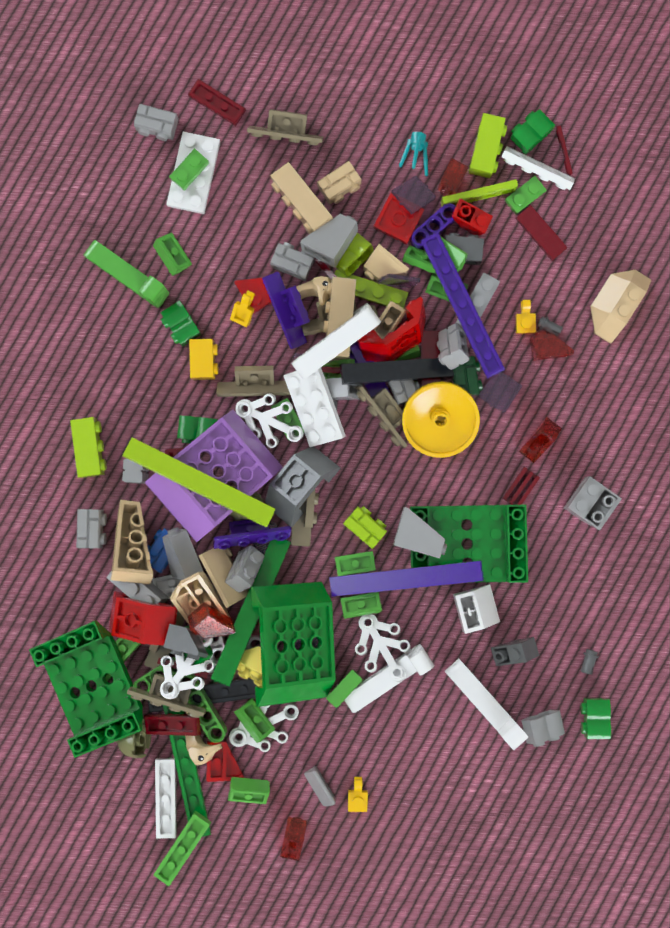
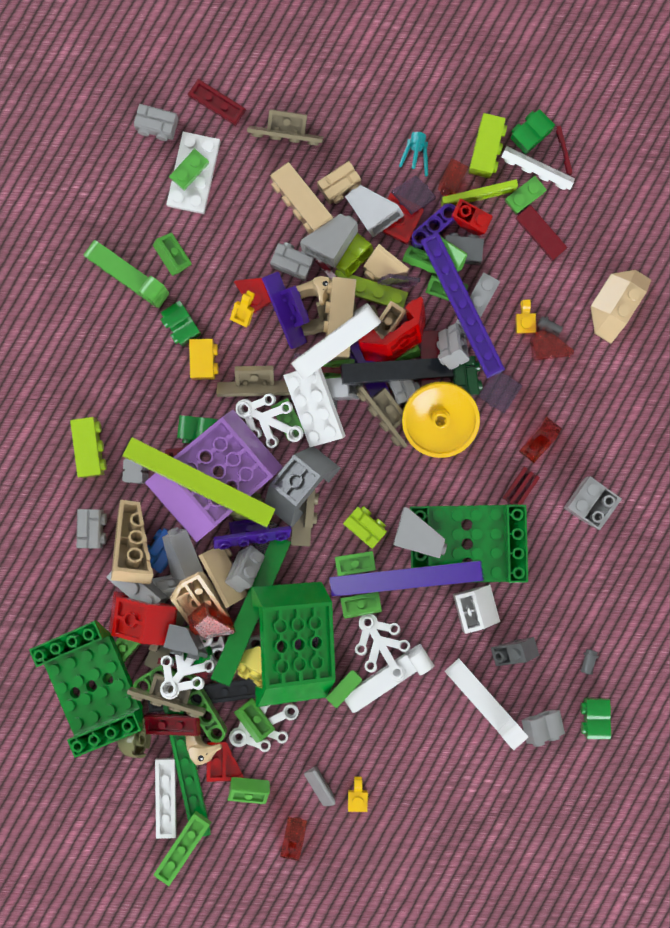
(373, 210): none -> slope

